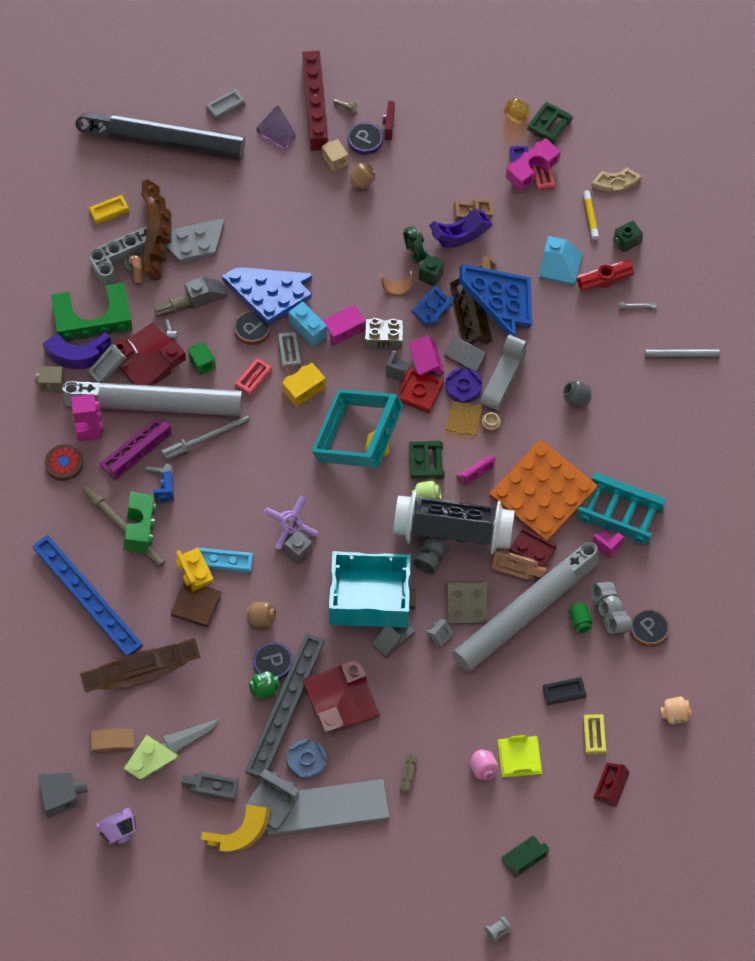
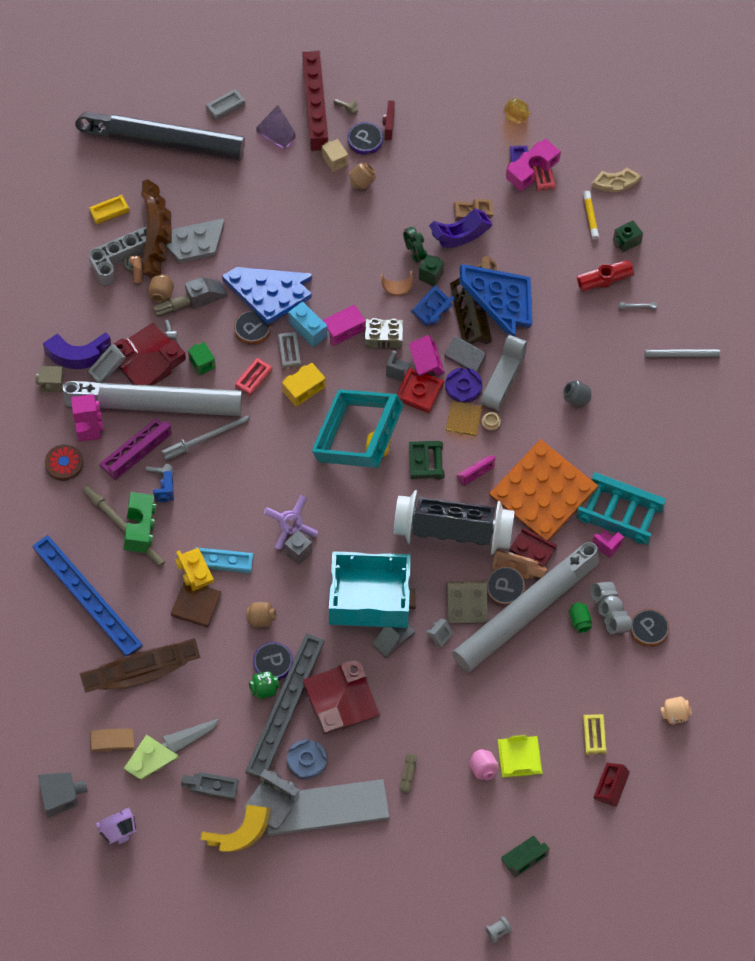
(115, 319): green arch -> none
(161, 288): none -> medium nougat head
(428, 490): yellowish green head -> none
(430, 555): dark grey wheel -> none
(505, 585): none -> black tile
(545, 118): dark green plate -> none
(560, 261): medium azure slope -> none
(564, 691): black tile -> none

